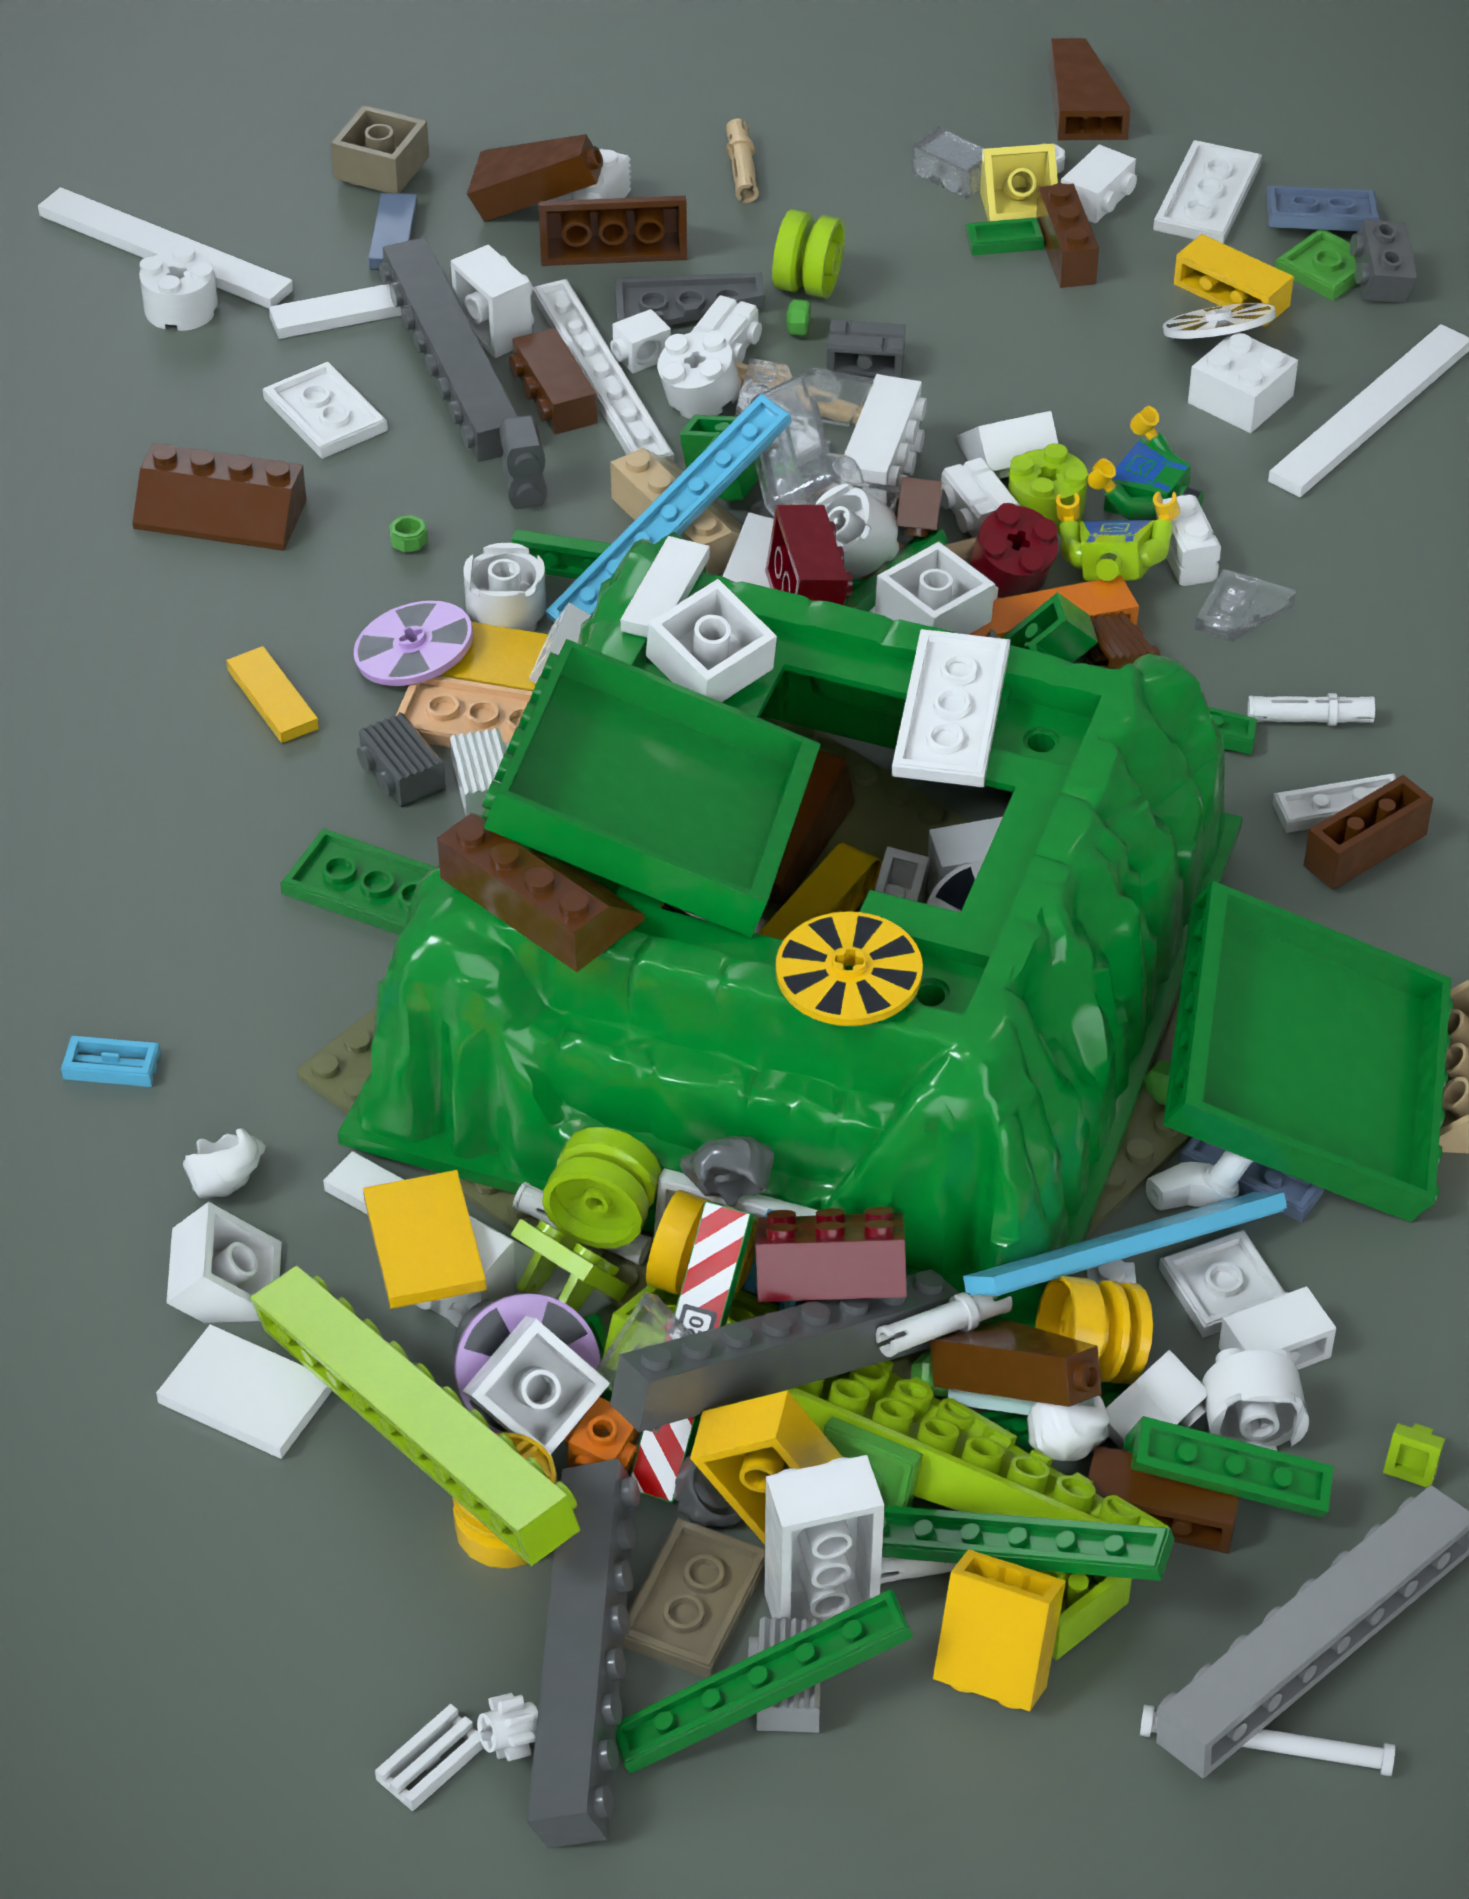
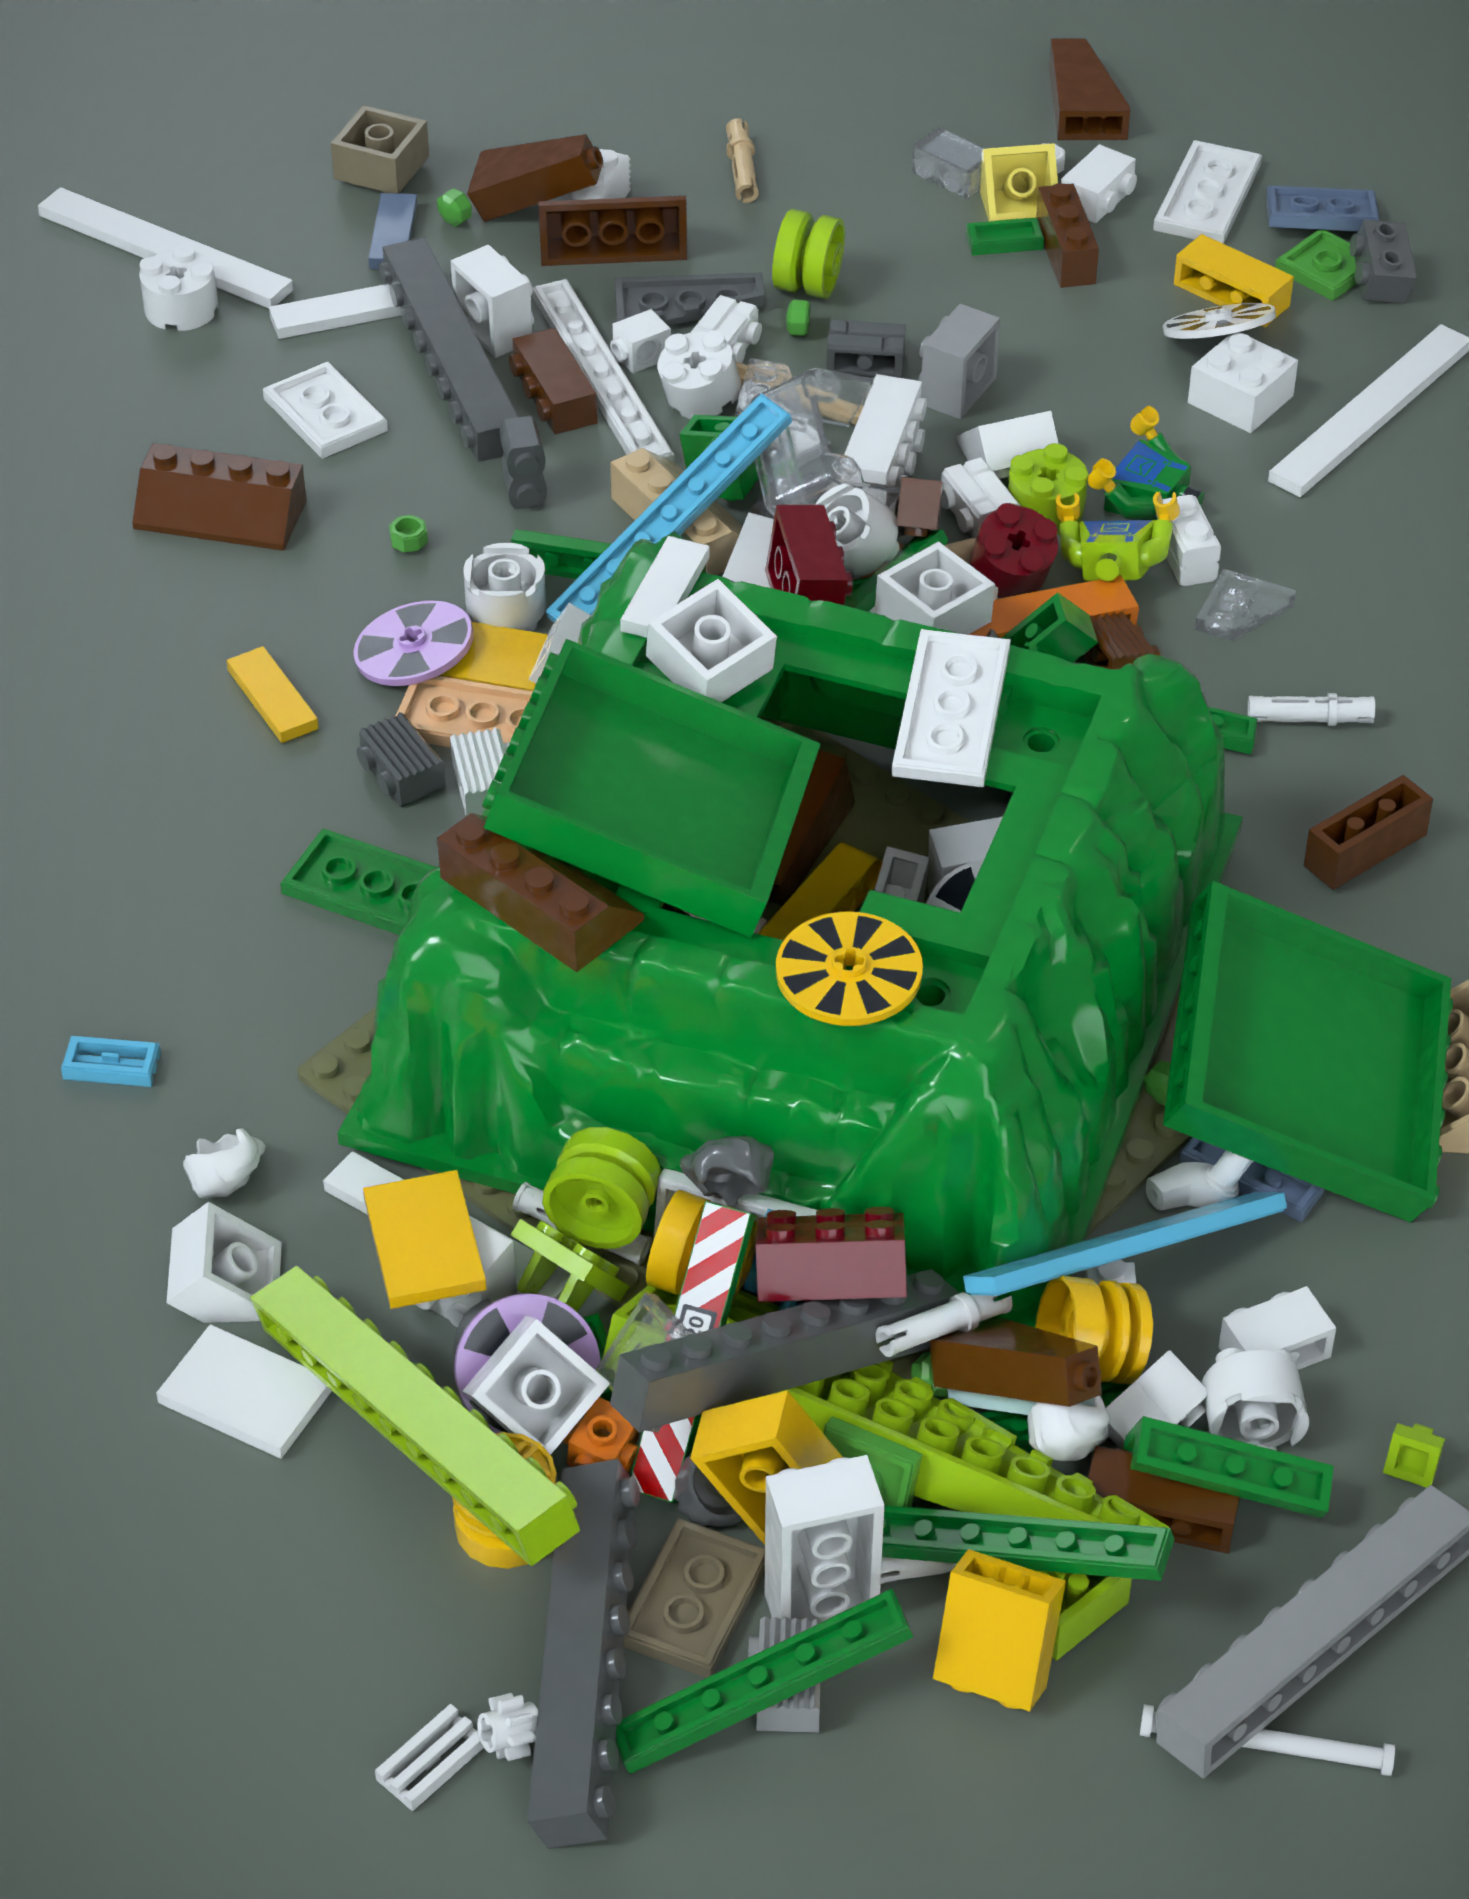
(454, 207): none -> bright green tile
(959, 360): none -> light grey brick
(1219, 1279): white tile -> none
(1312, 805): white tile -> none

